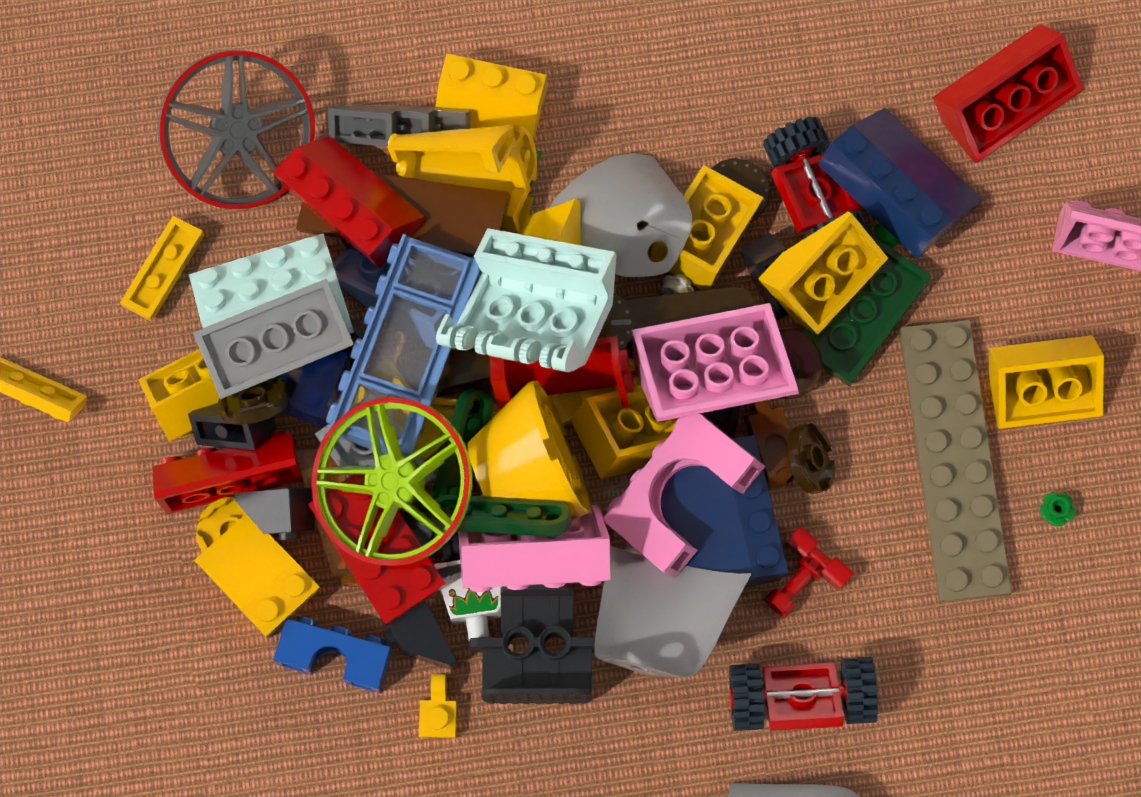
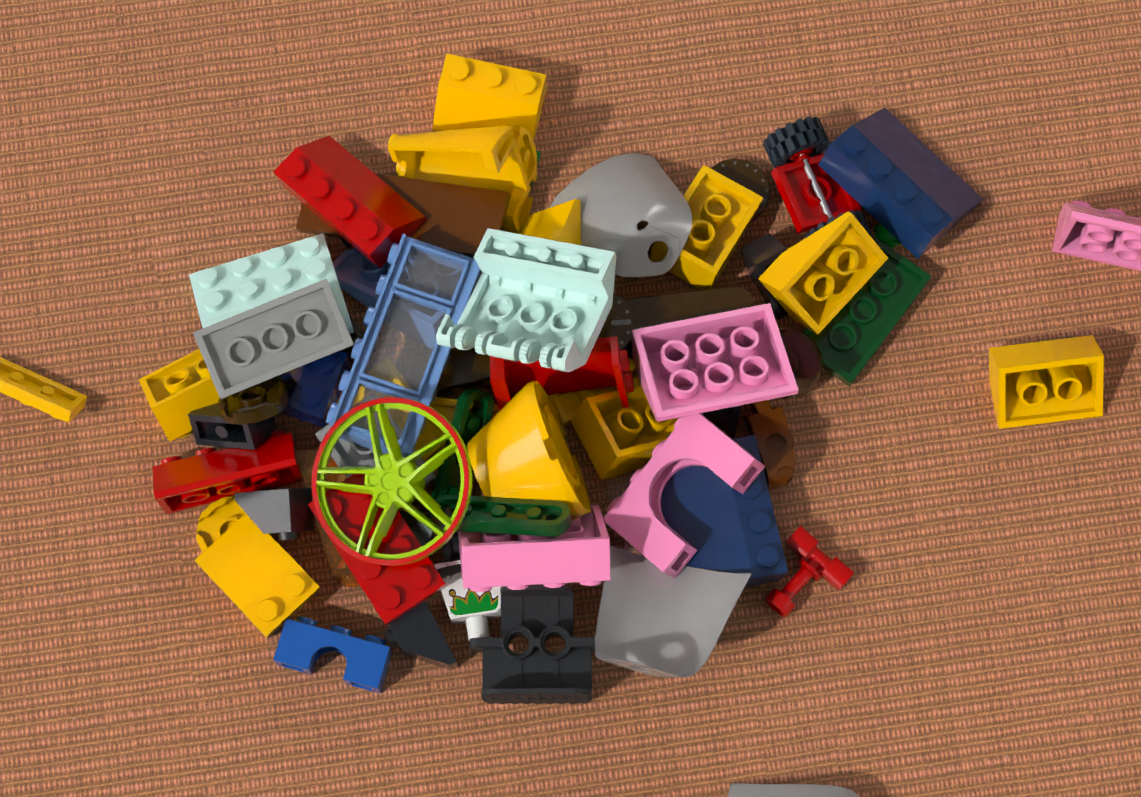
(162, 268): yellow plate -> none
(233, 127): dark grey wheel -> none
(377, 123): dark grey slope -> none
(438, 715): yellow plate -> none
(676, 284): white plate -> none
(803, 695): plate -> none
(810, 459): dark brown tile -> none
(954, 462): dark tan plate -> none
(1009, 92): red slope -> none
(1048, 510): green plate -> none

